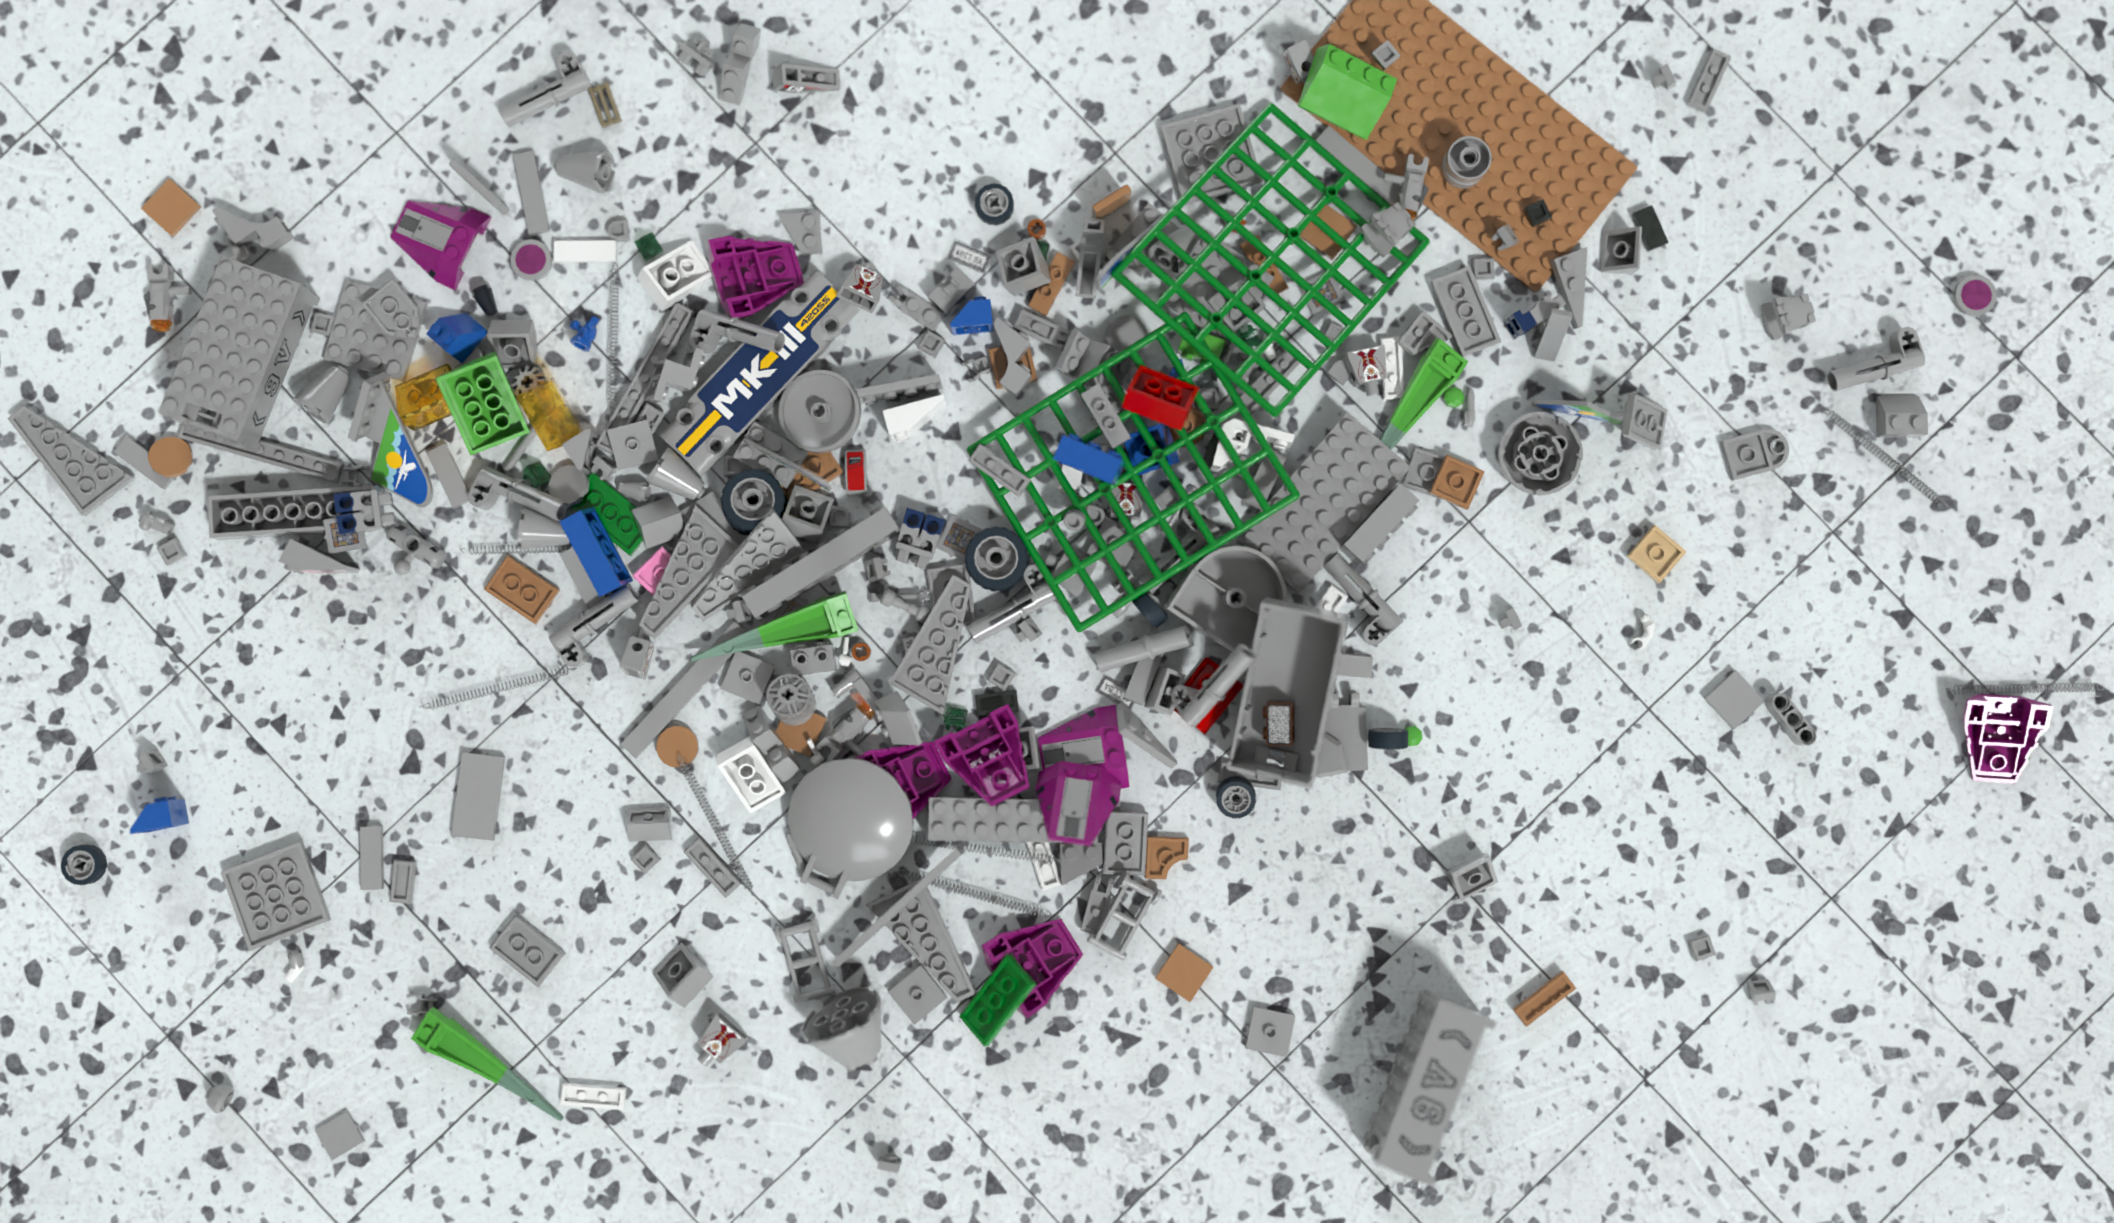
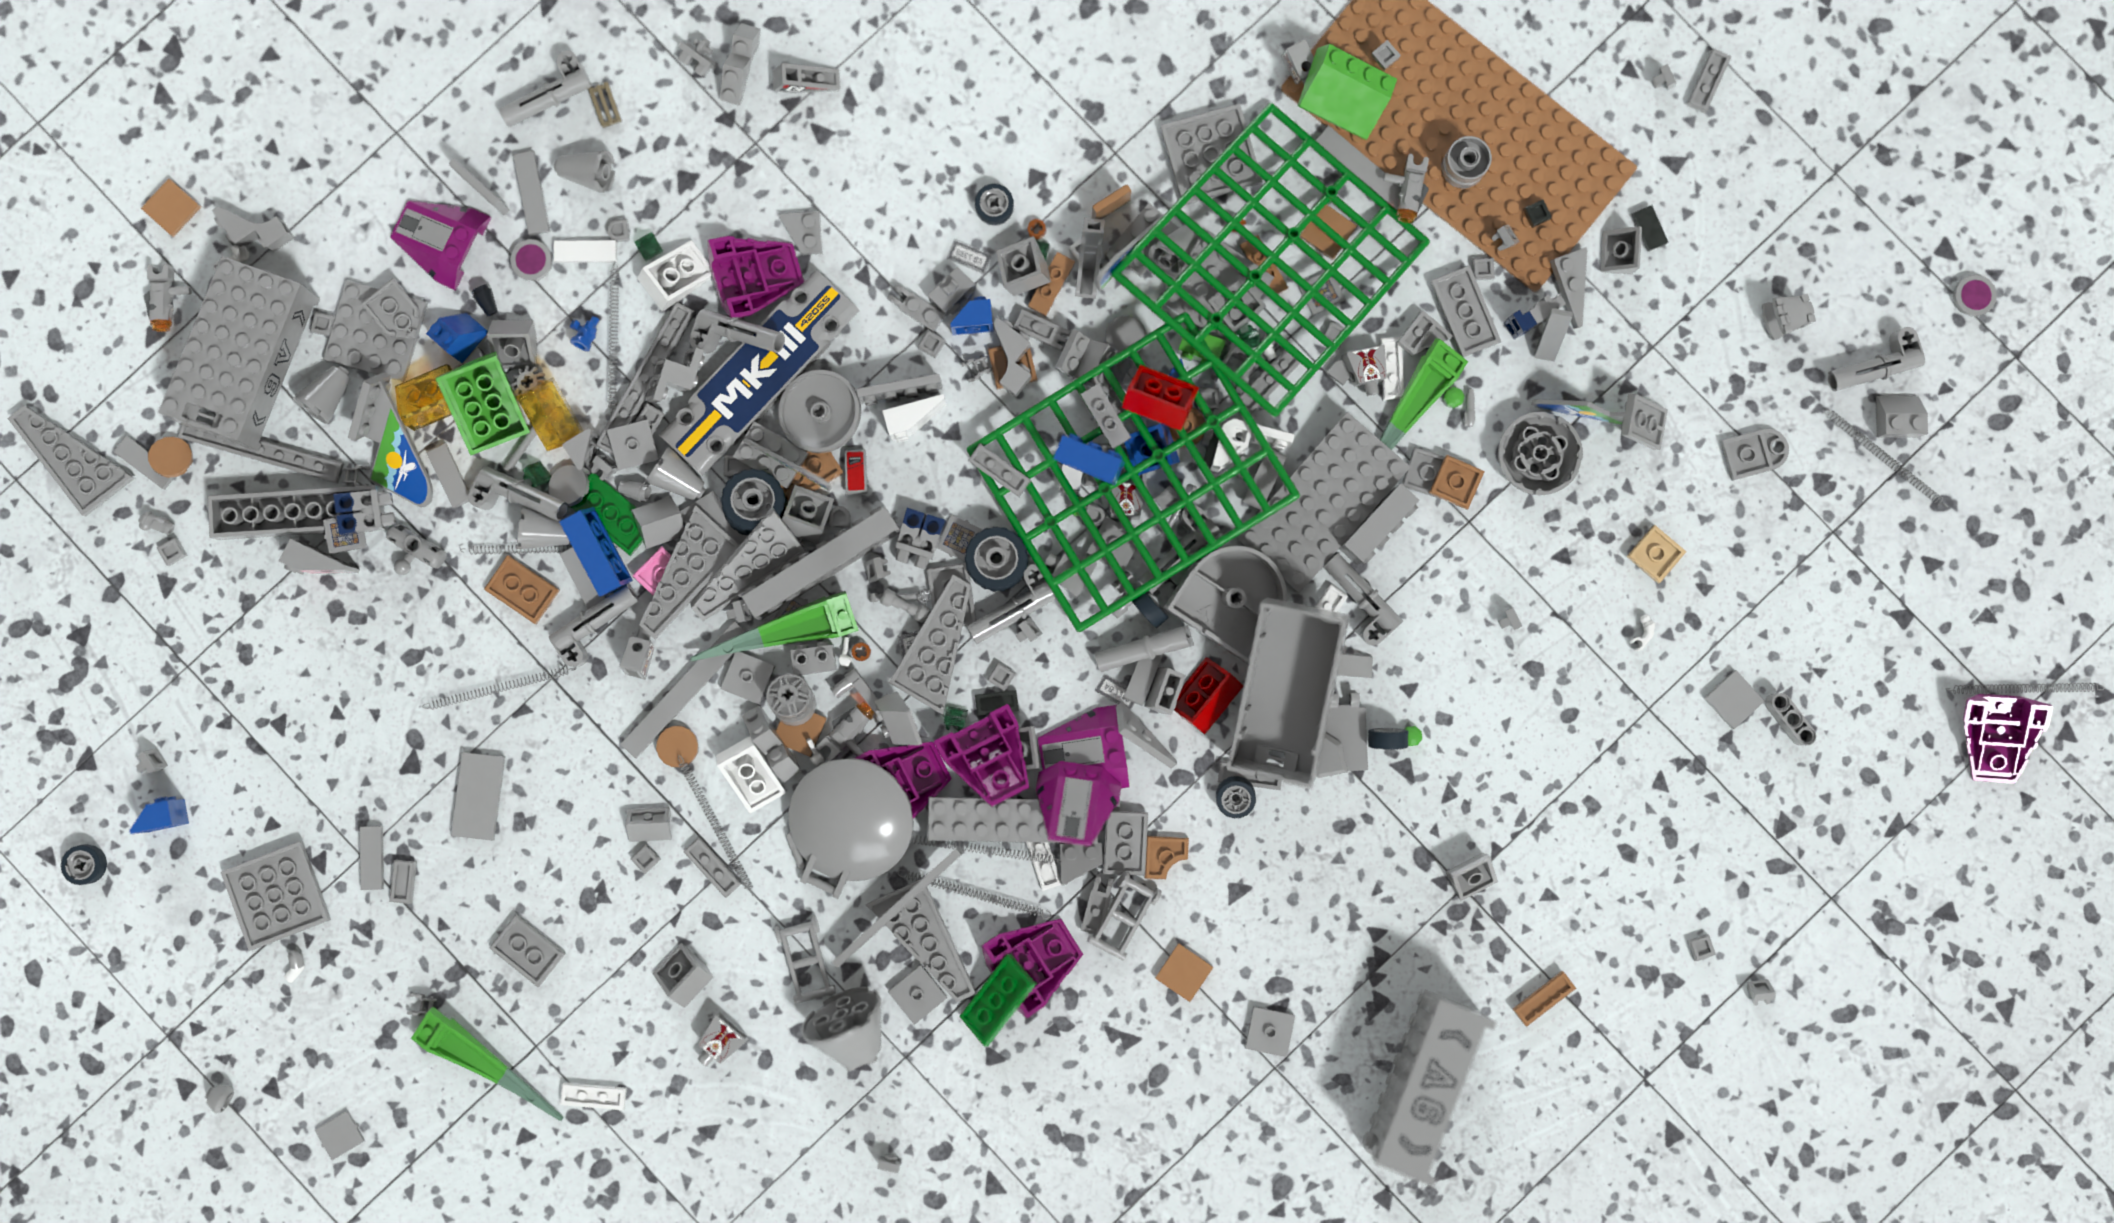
(862, 287): light grey torso -> none
(1074, 520): light grey tile -> none
(1213, 689): light grey piece -> none
(1279, 722): brick -> none
(1387, 228): light grey piece -> none

